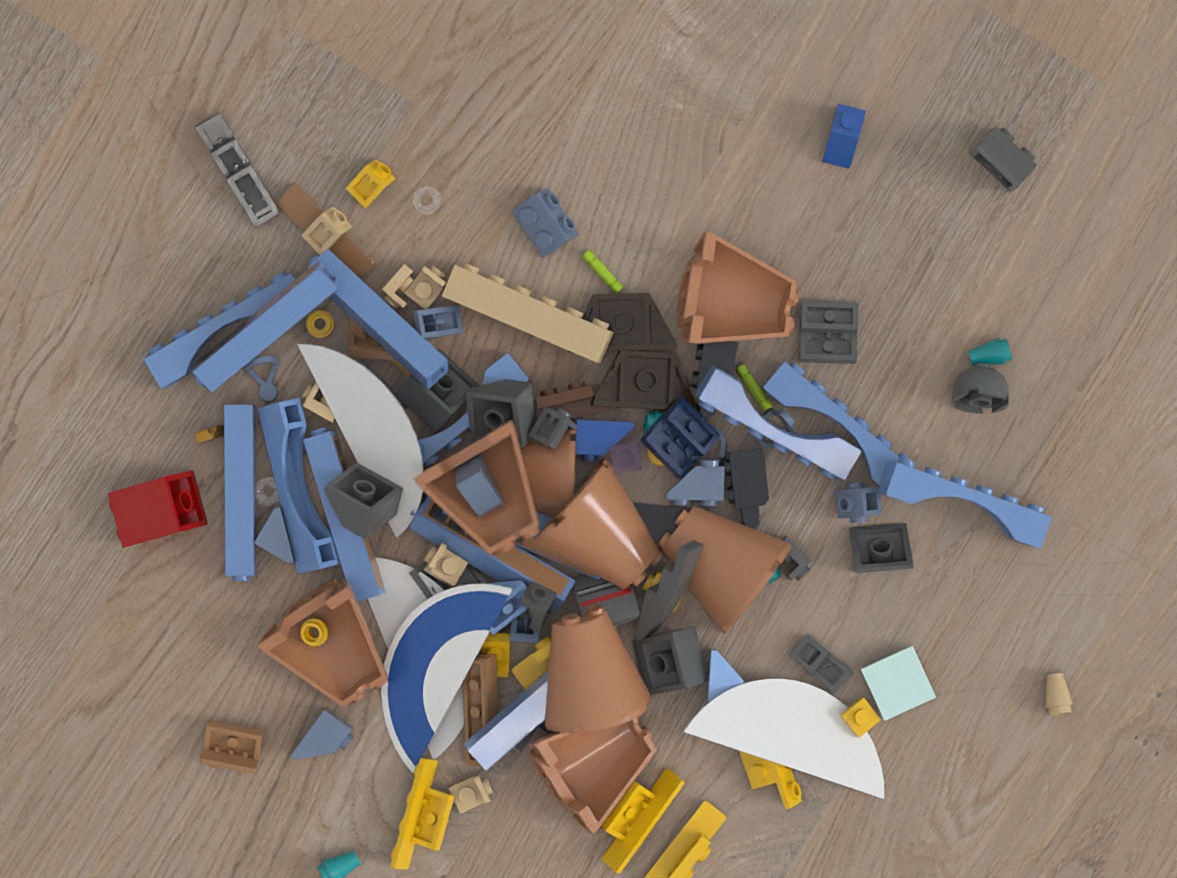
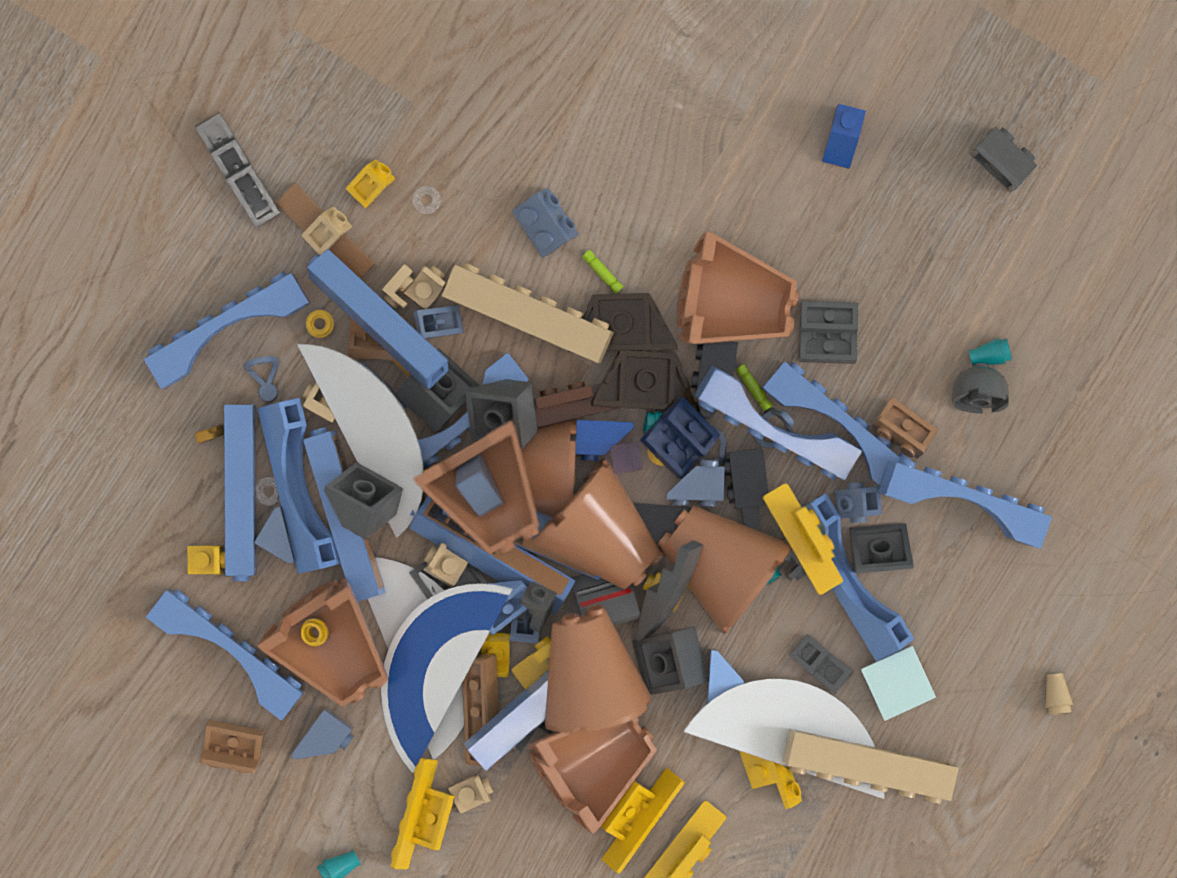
(157, 508): red slope -> none
(206, 559): none -> yellow bracket
(266, 325): medium blue brick -> none
(273, 689): none -> medium blue arch
(551, 427): dark grey bracket -> none
(804, 538): none -> yellow bracket
(860, 717): yellow plate -> none
(869, 765): none -> tan brick
(877, 625): none -> medium blue arch
(904, 428): none -> medium nougat bracket

